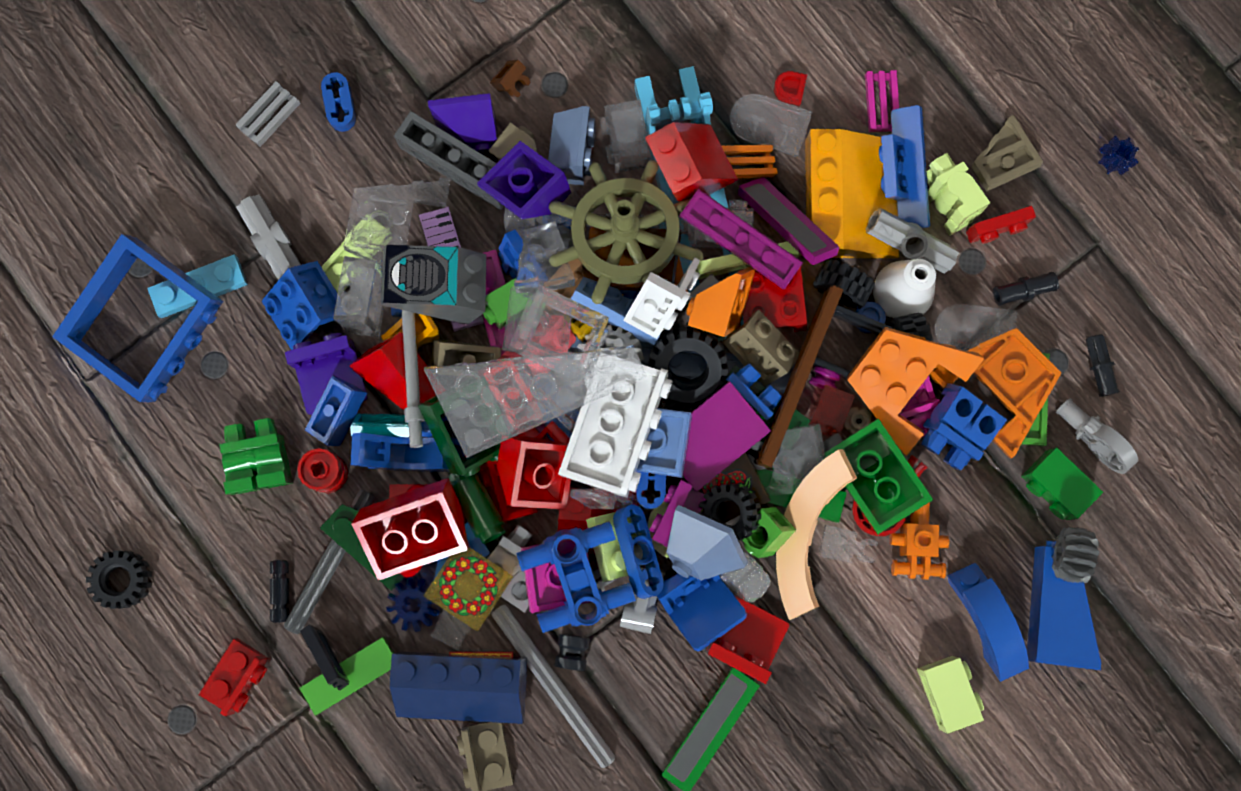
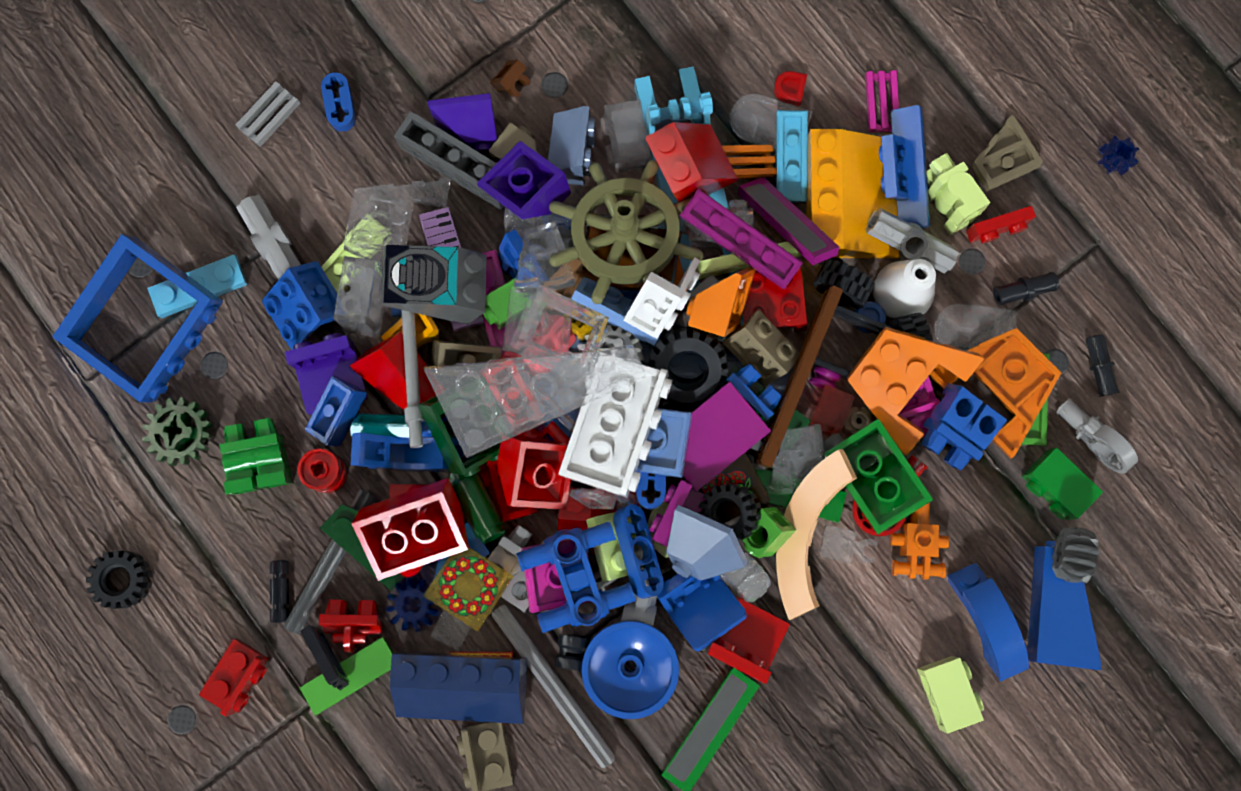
(177, 444): none -> dark green gear
(350, 628): none -> red hips
(624, 691): none -> blue dish
(792, 154): none -> medium azure tile

